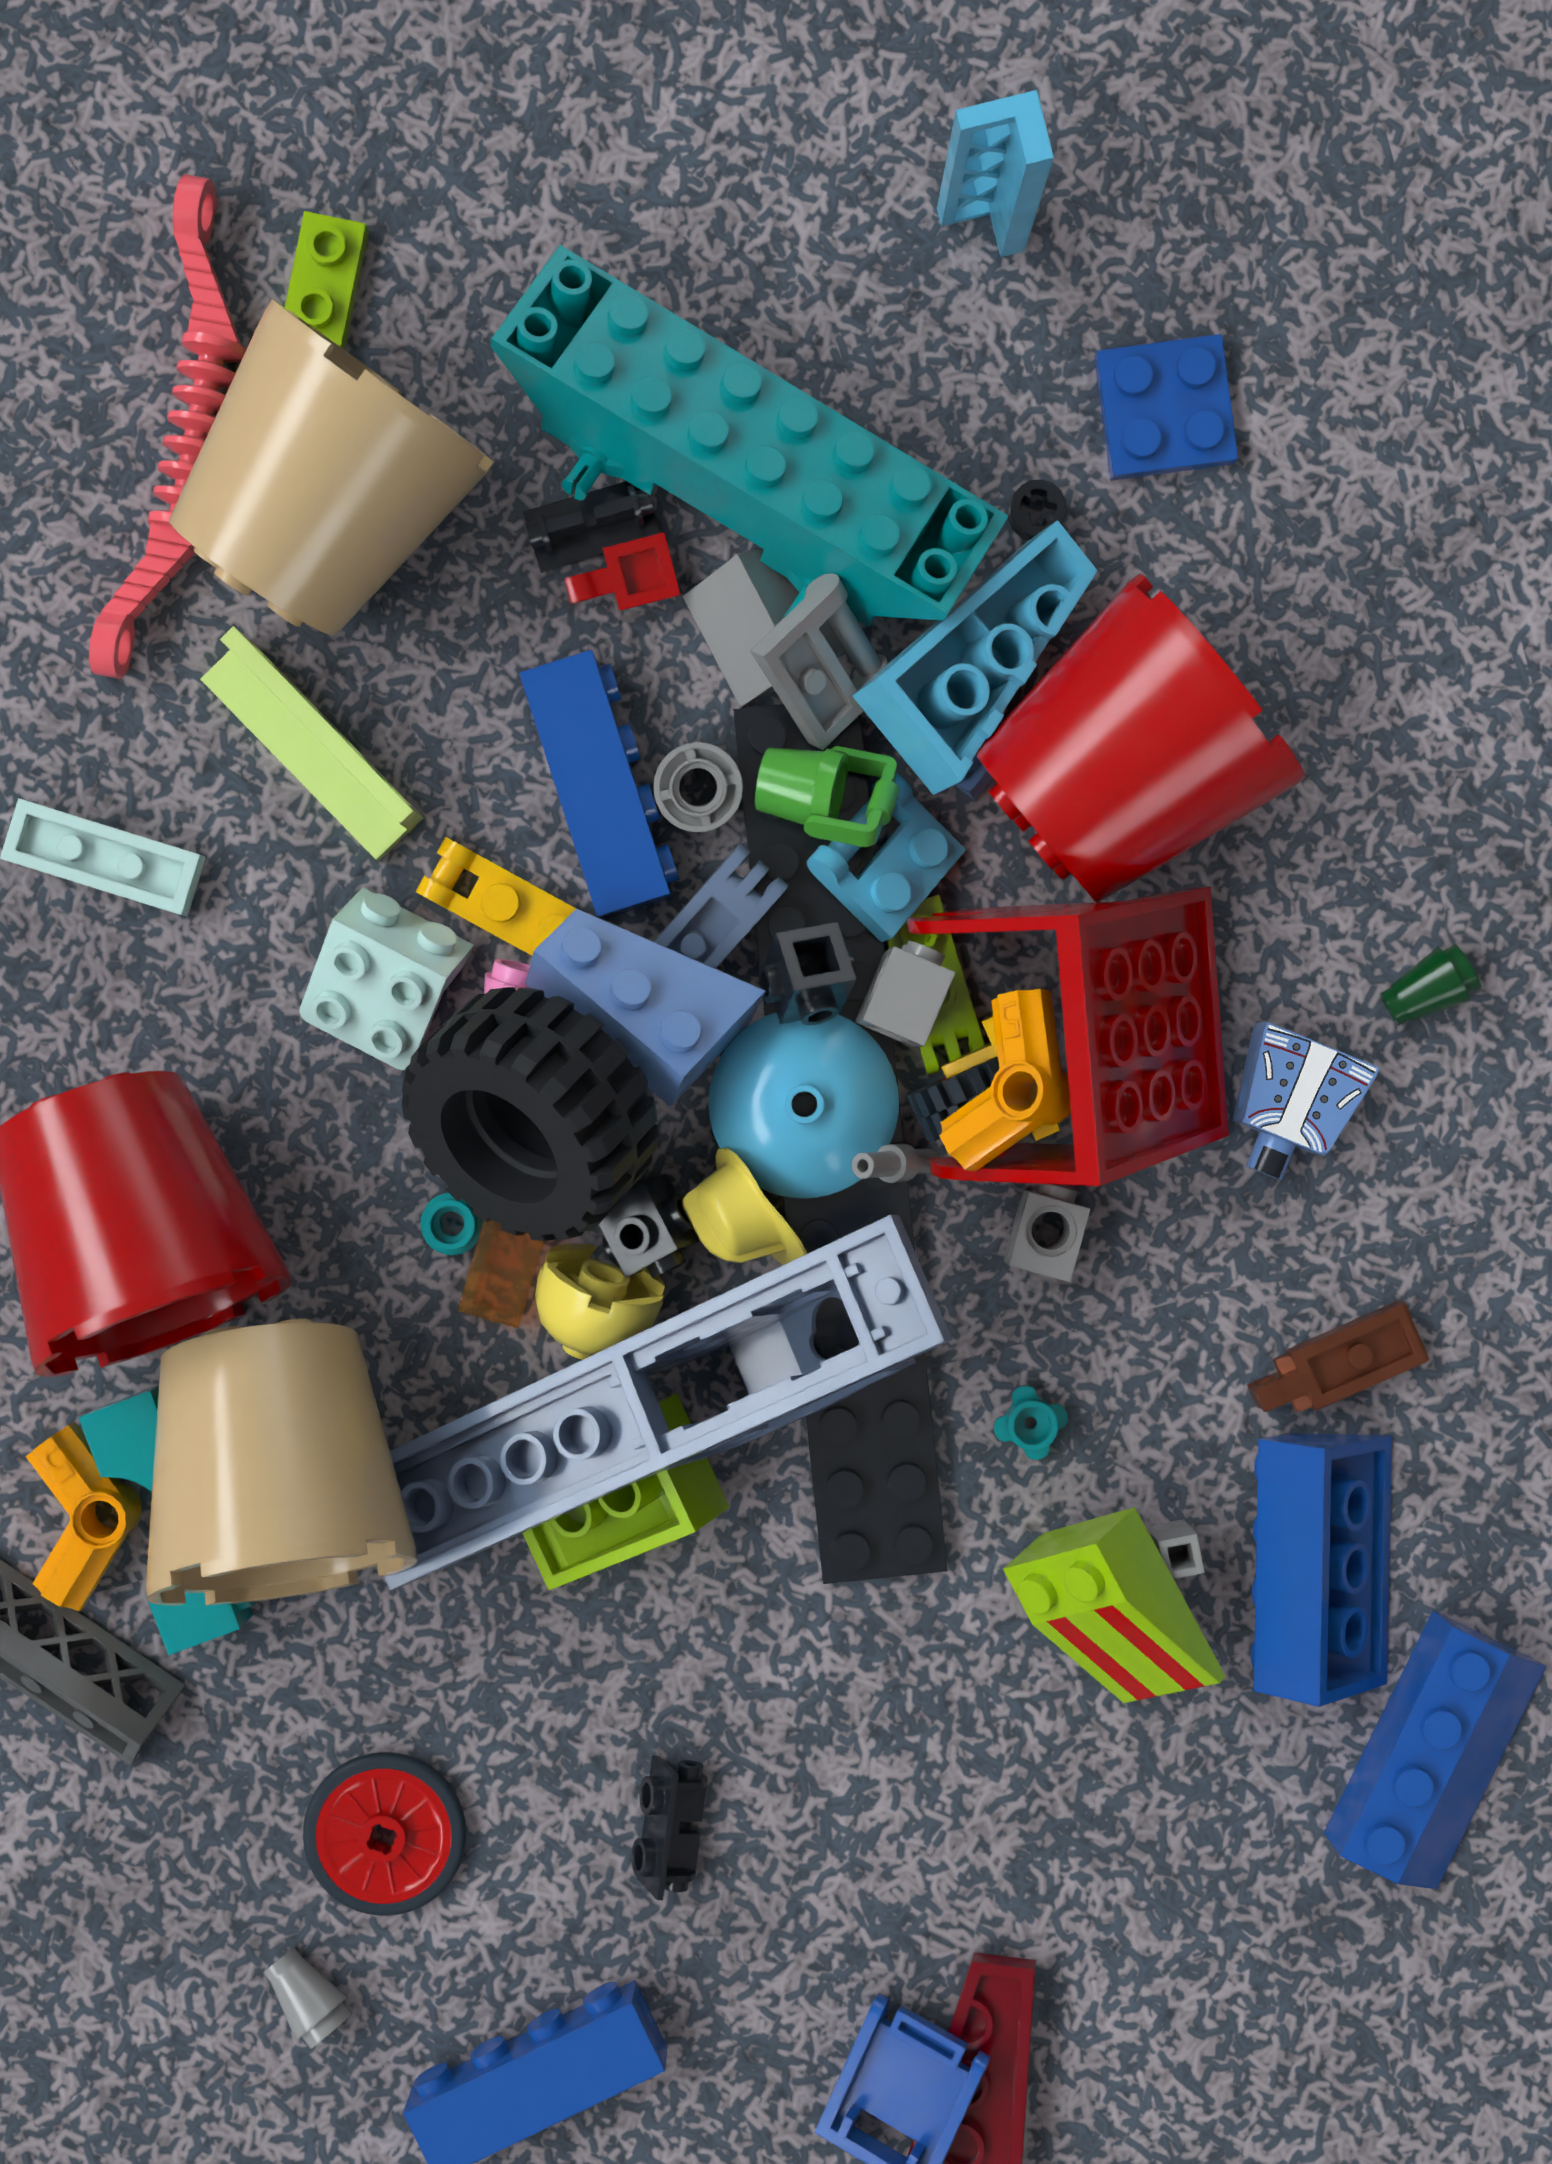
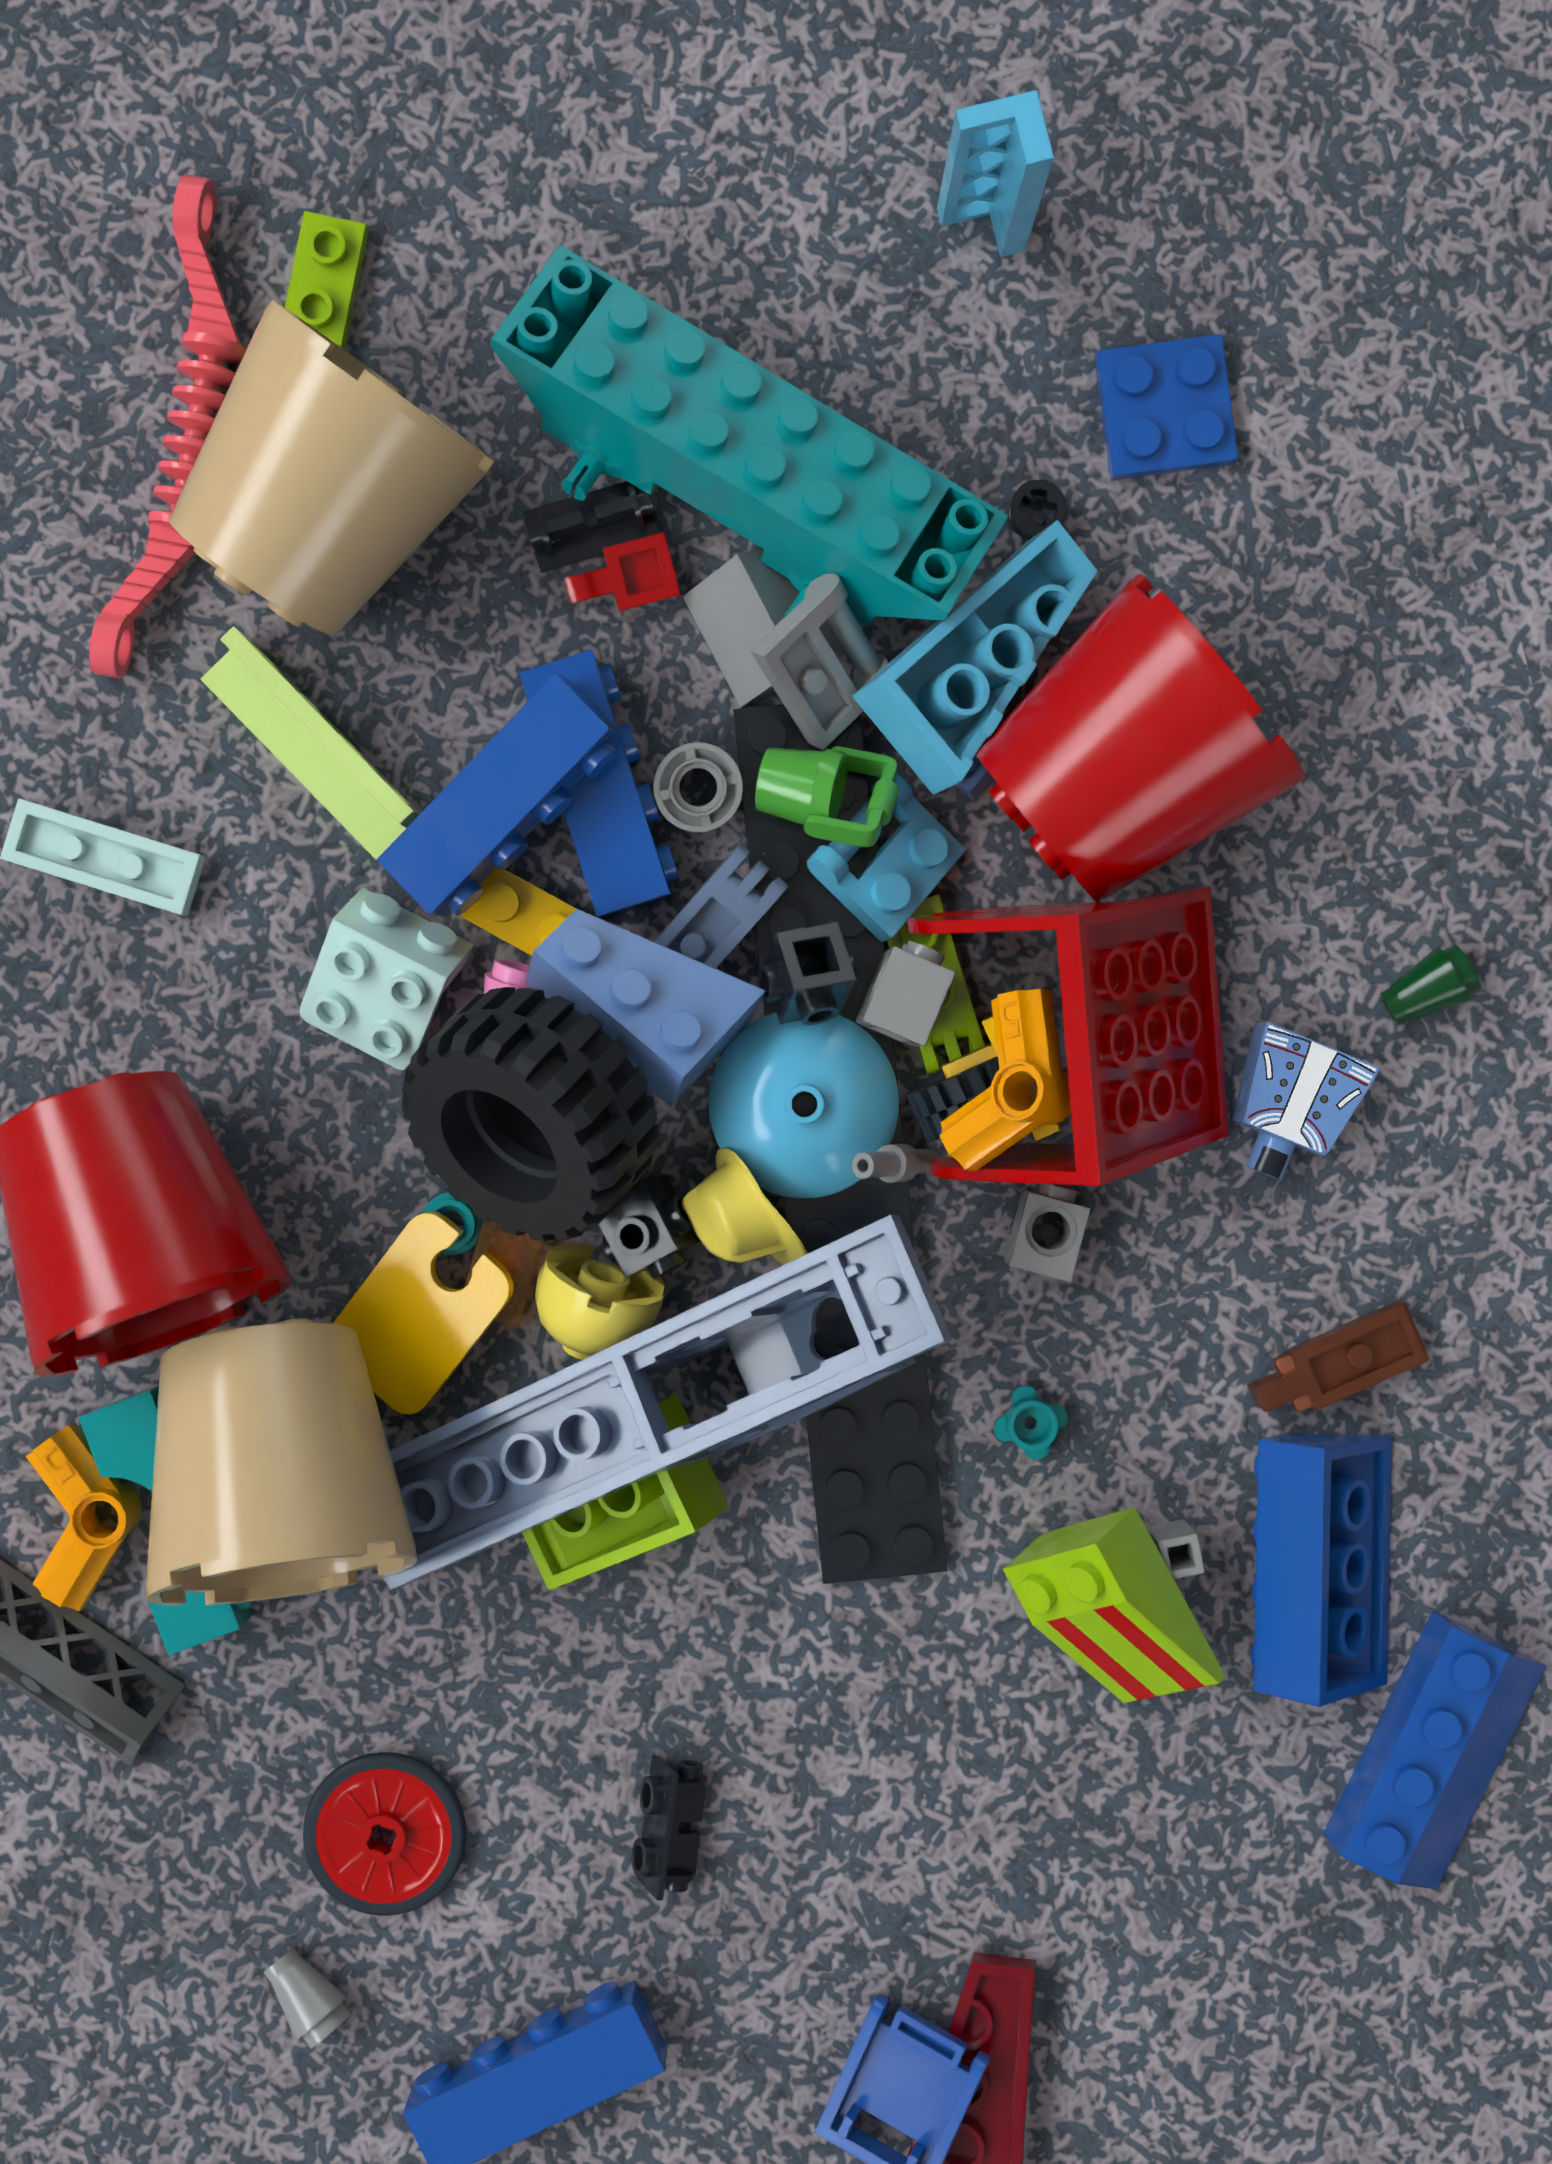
(412, 1323): none -> yellow piece
(501, 798): none -> blue brick

